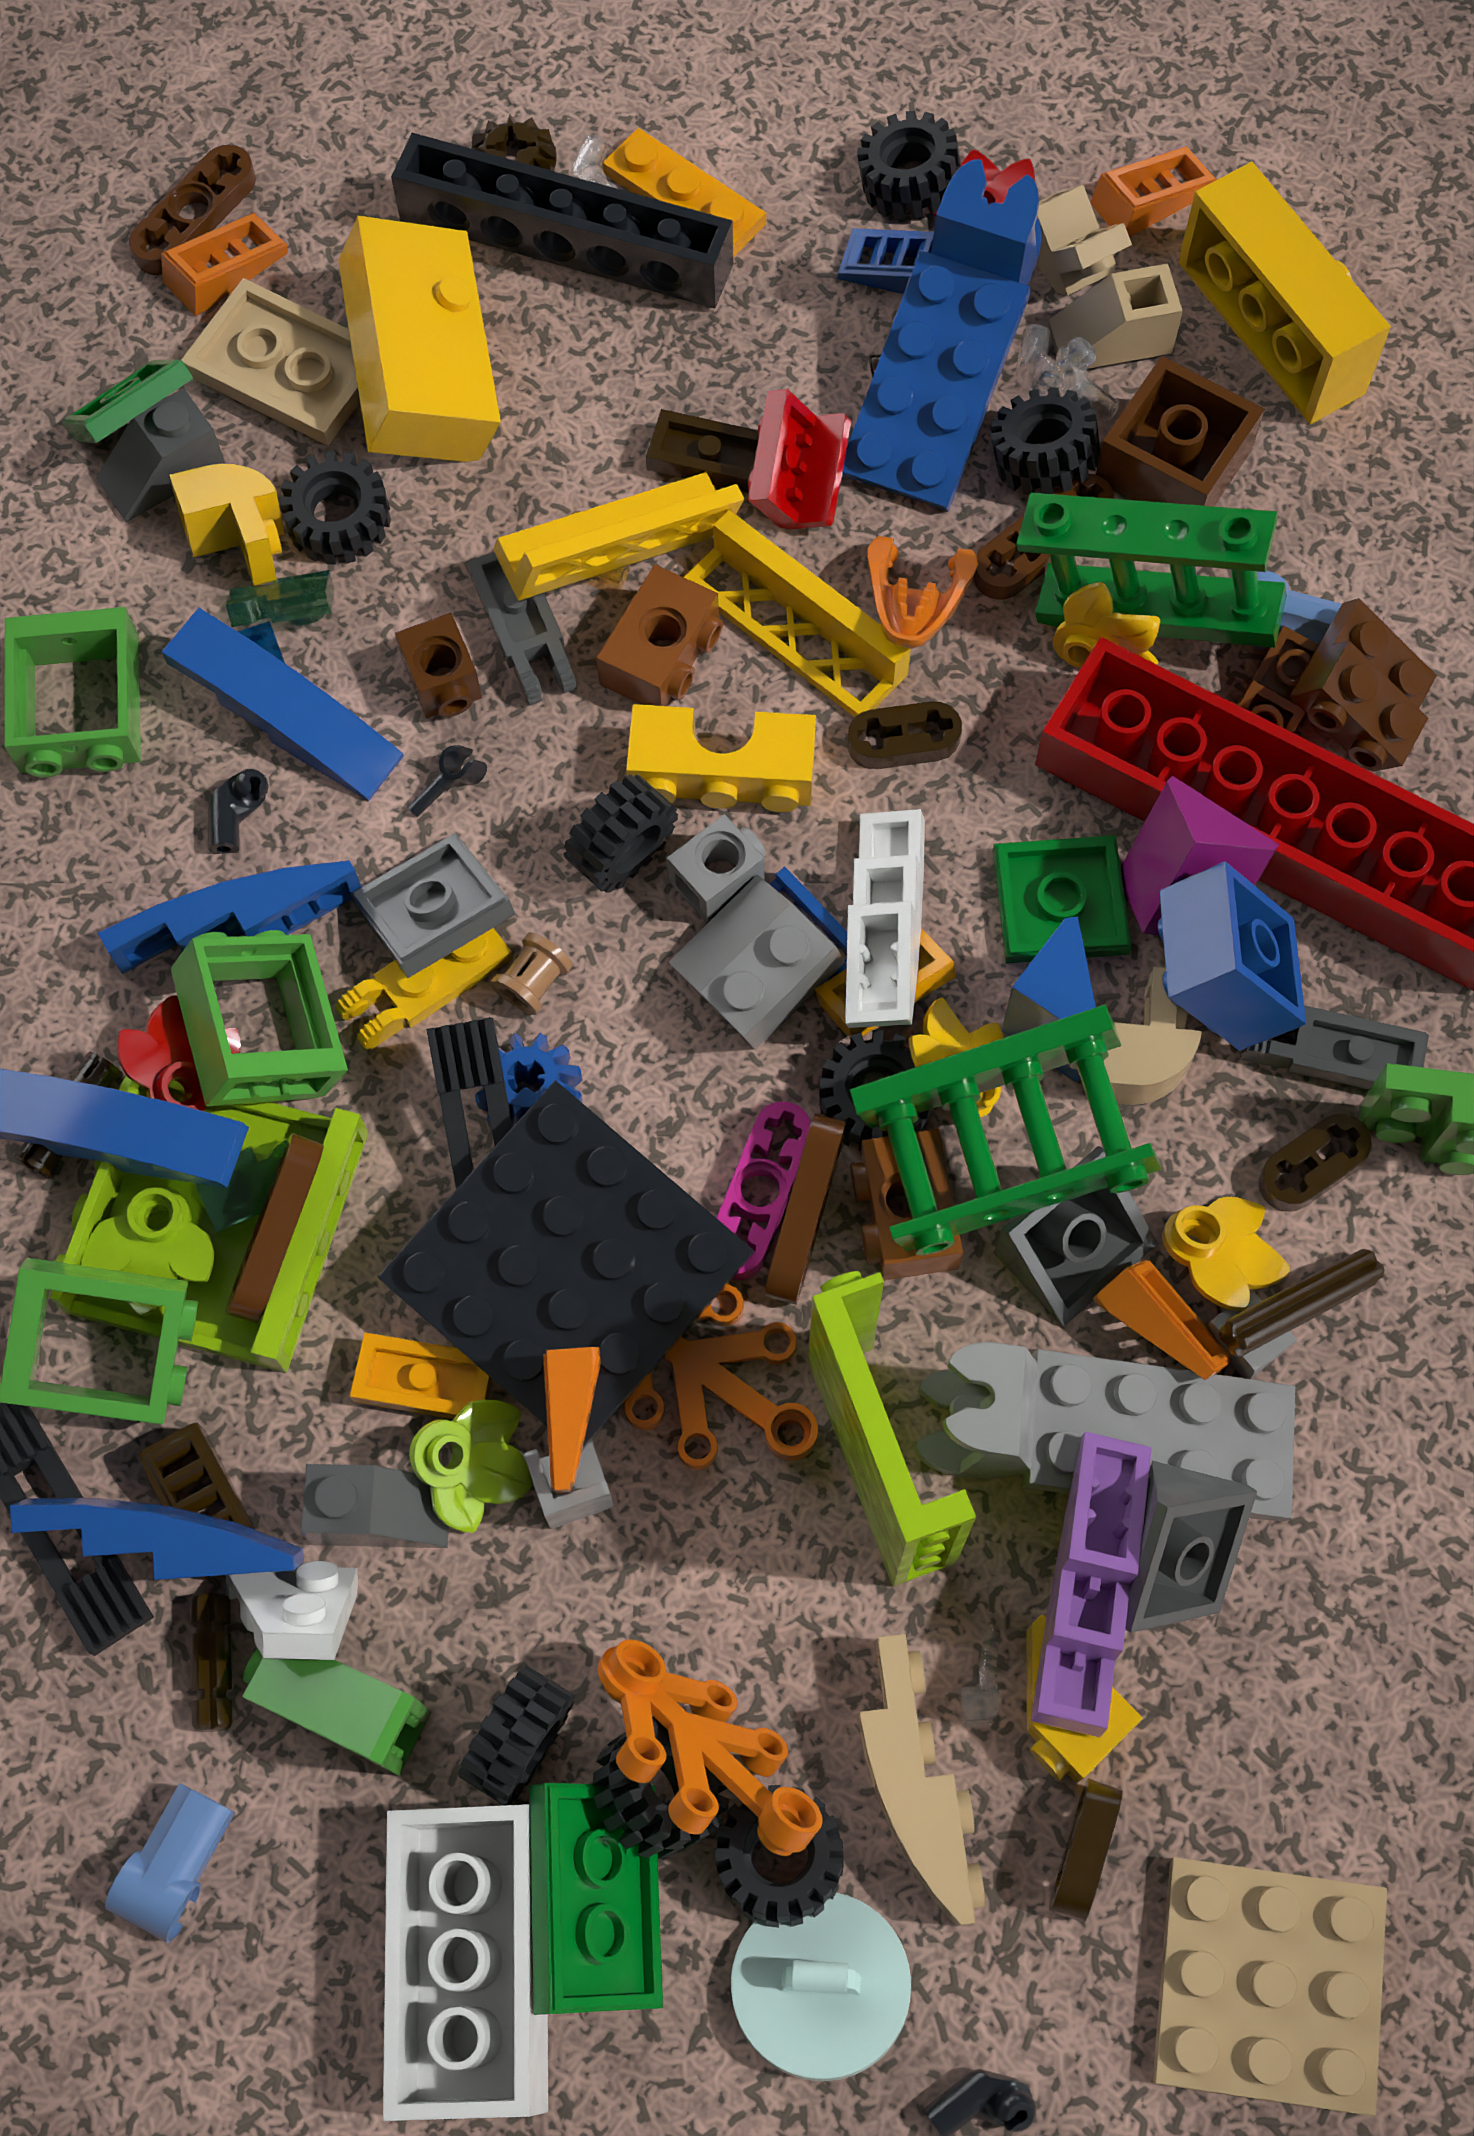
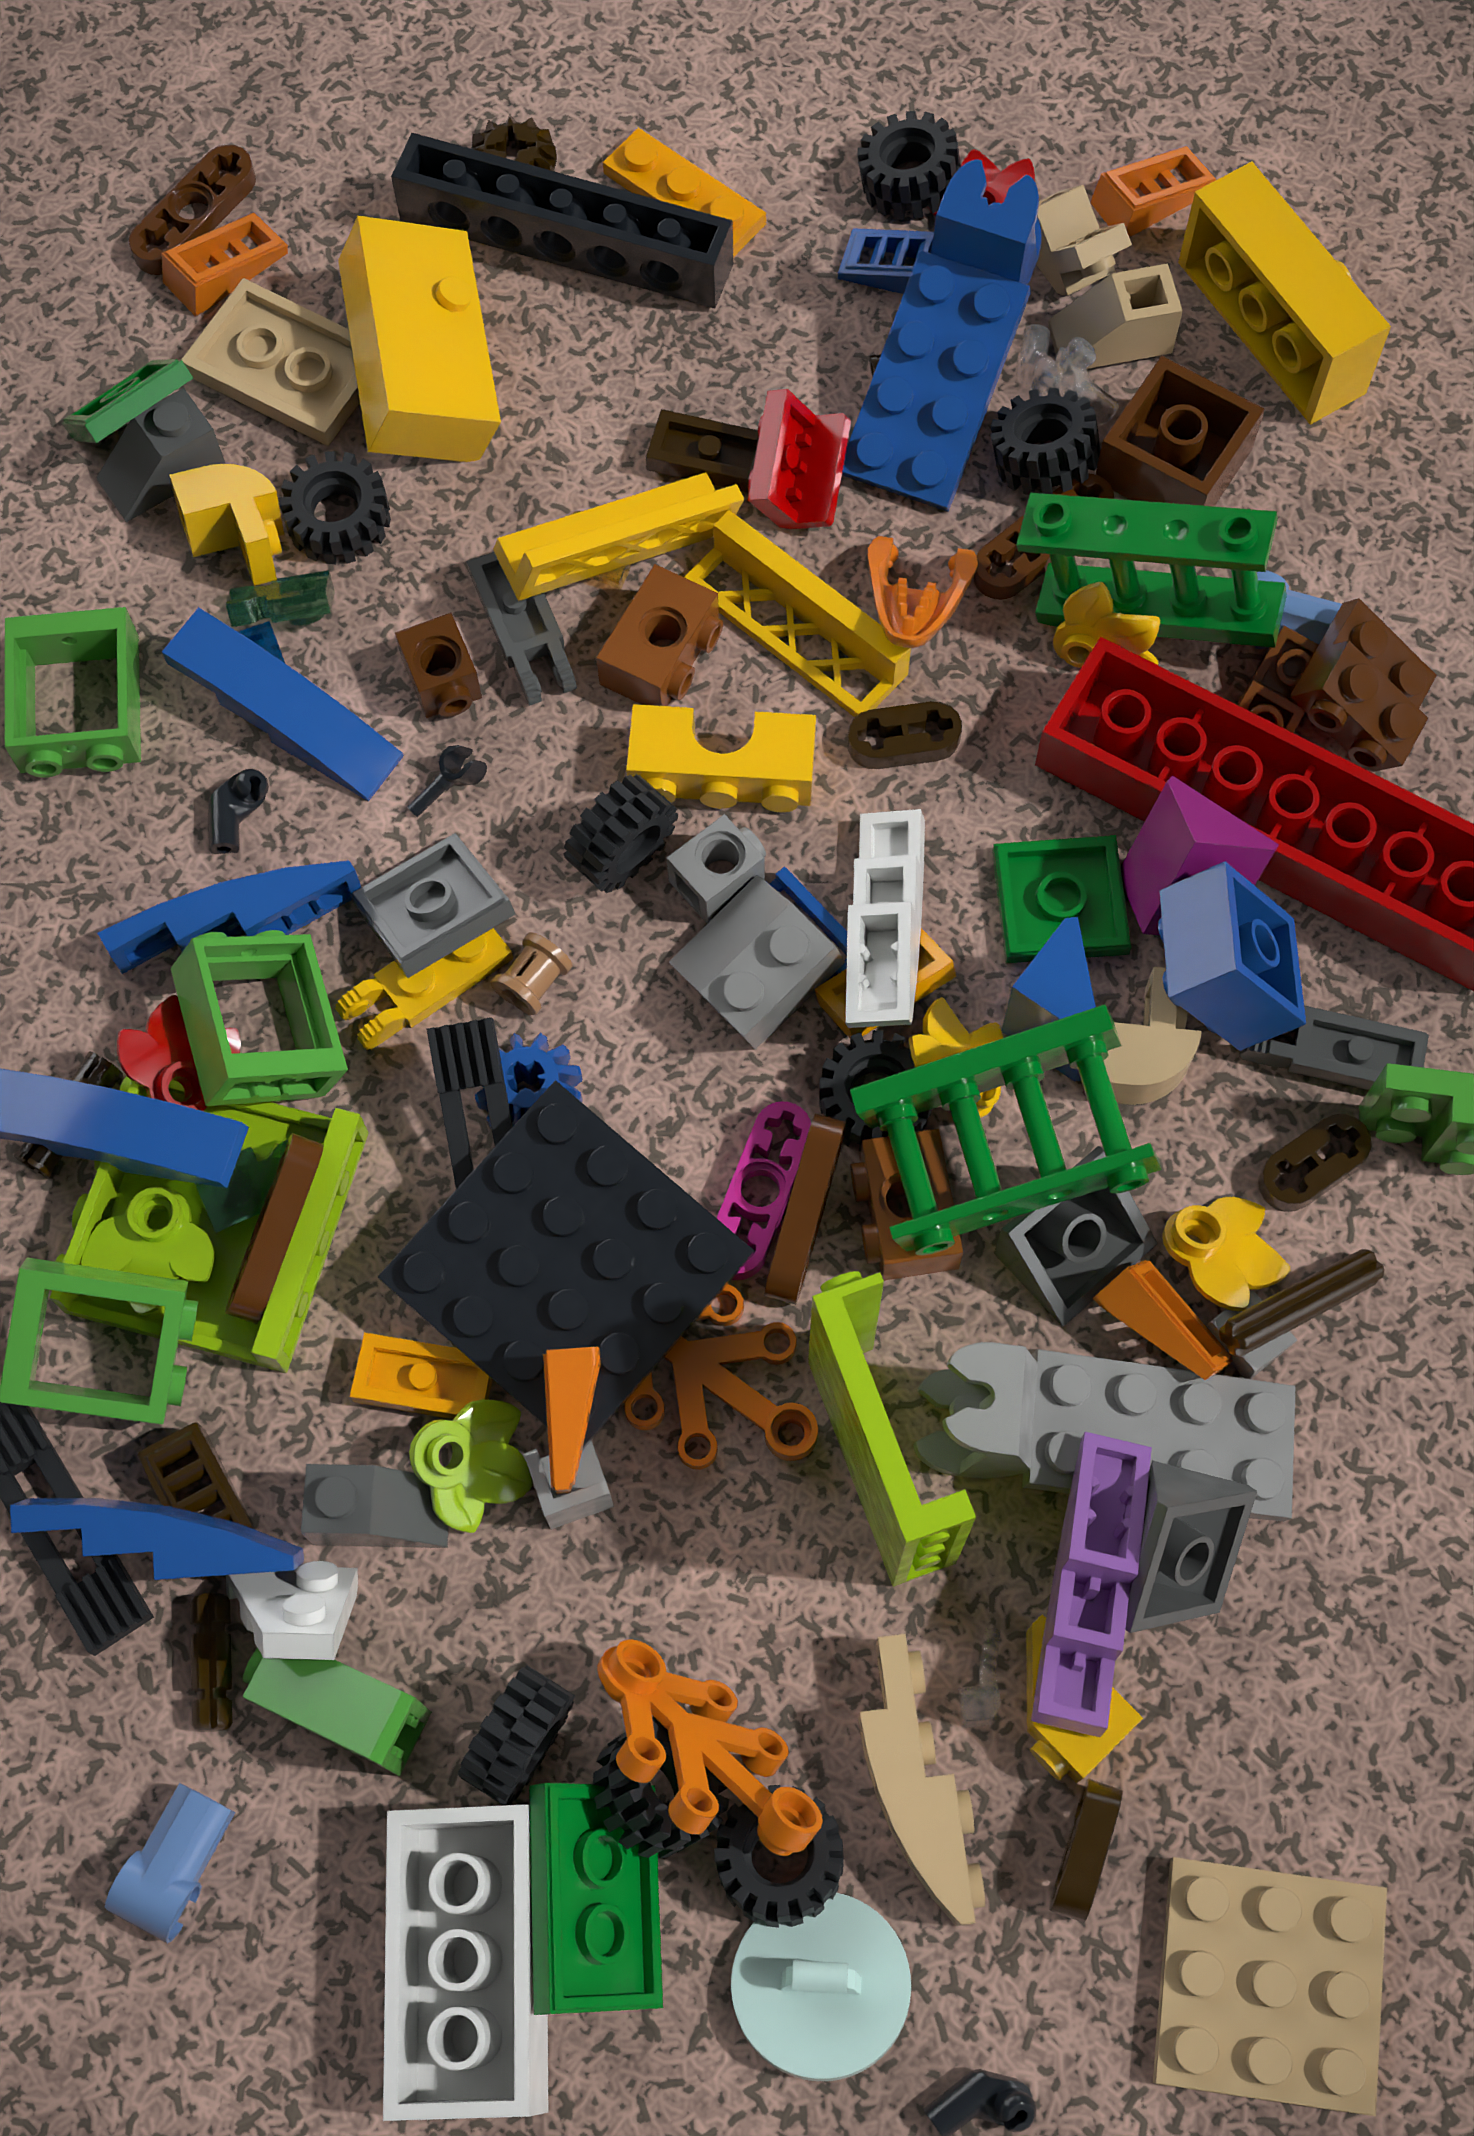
(589, 161): clear arm -> none

